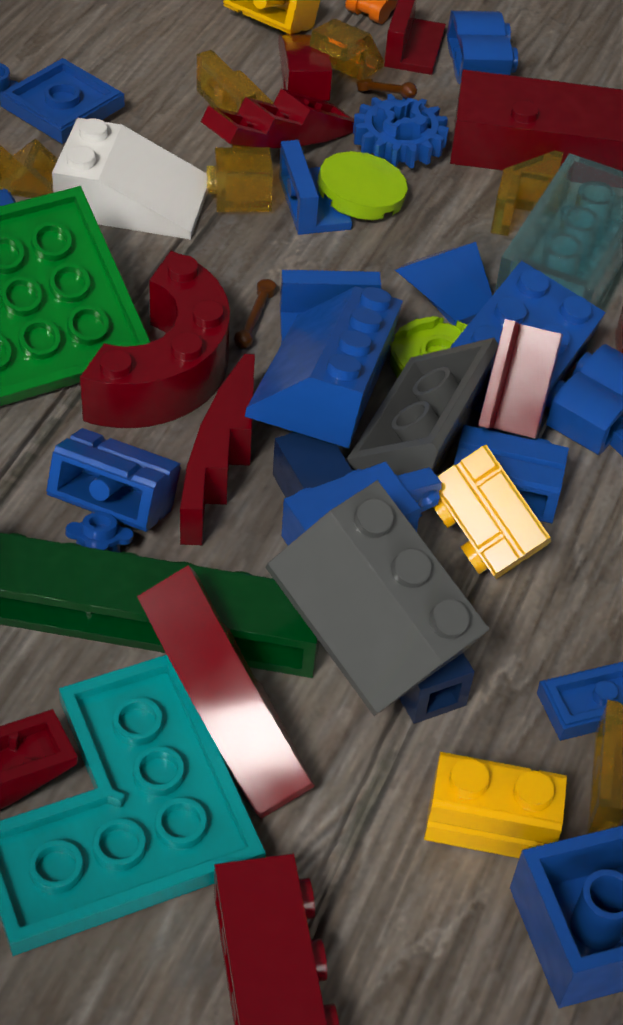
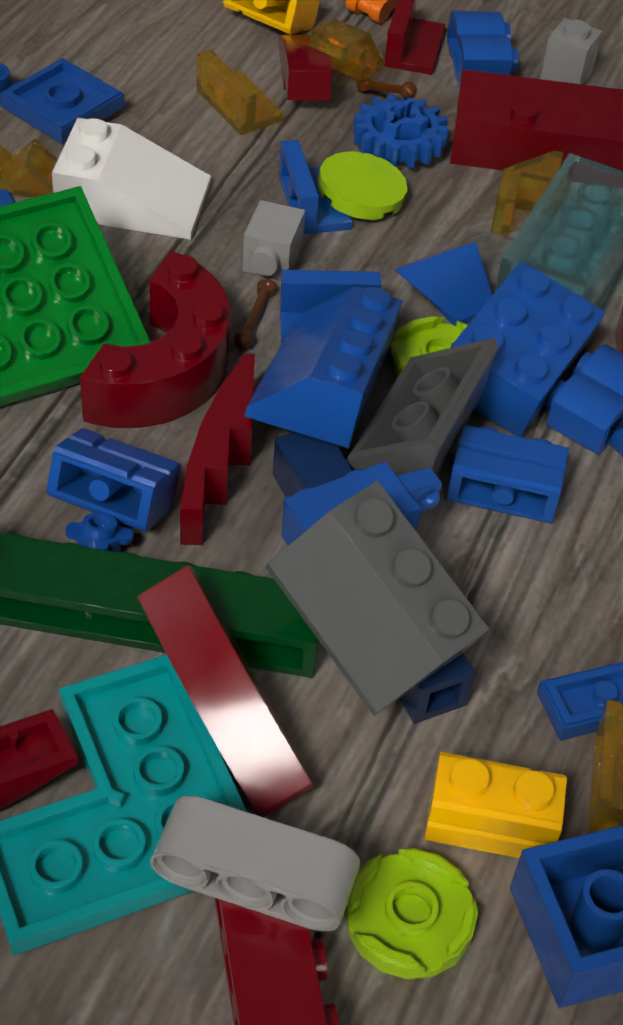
(241, 179): clear yellow brick -> none
(256, 863): none -> light grey beam
(273, 239): none -> light grey brick
(288, 118): dark red slope -> none
(411, 914): none -> lime tile
(490, 513): brick -> none
(520, 379): panel -> none
(571, 52): none -> light grey brick

